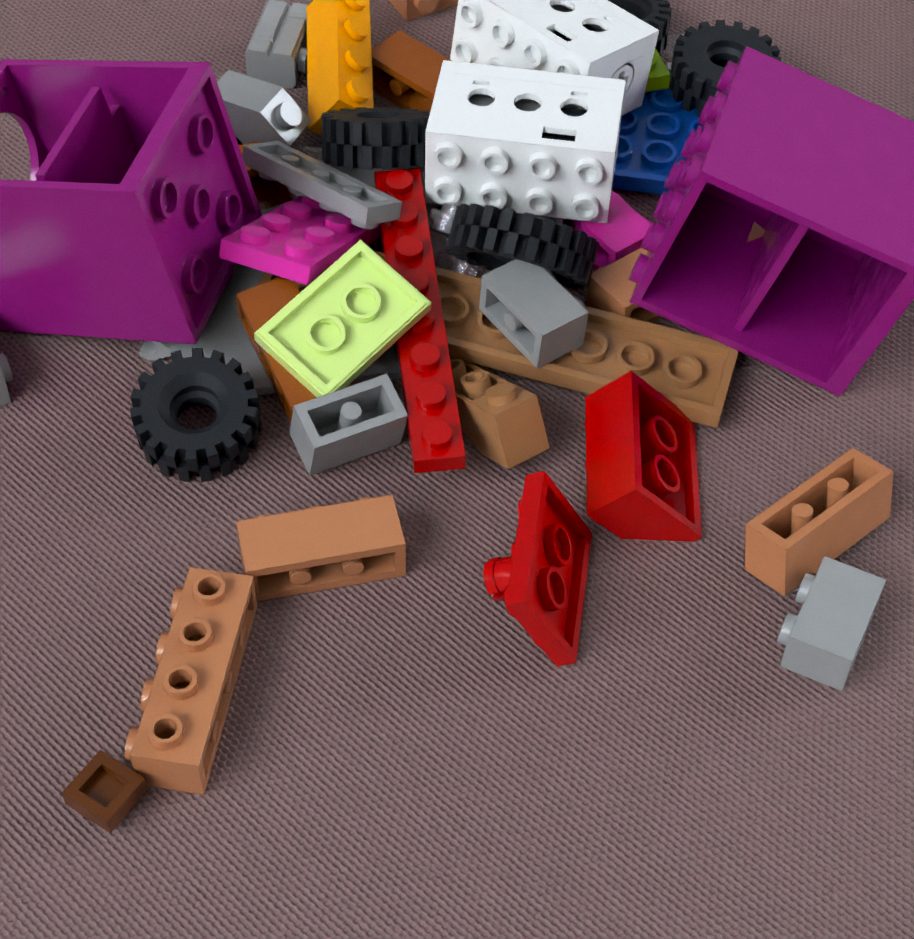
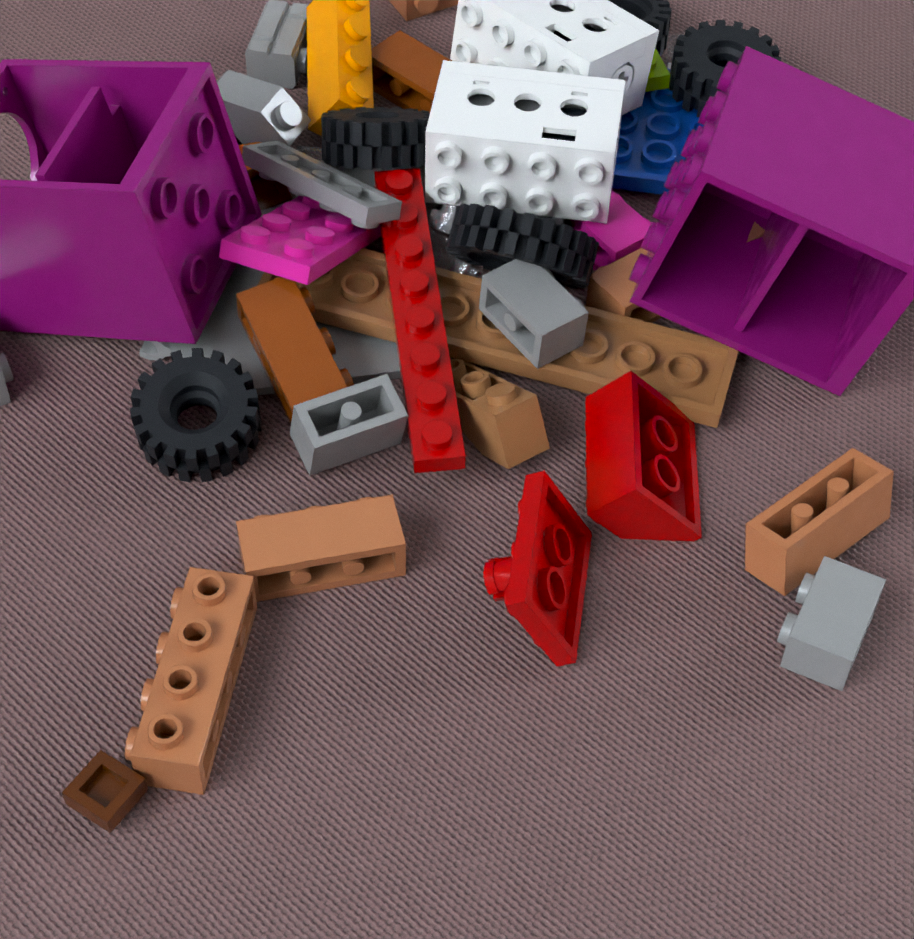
(342, 321): yellowish green tile -> none

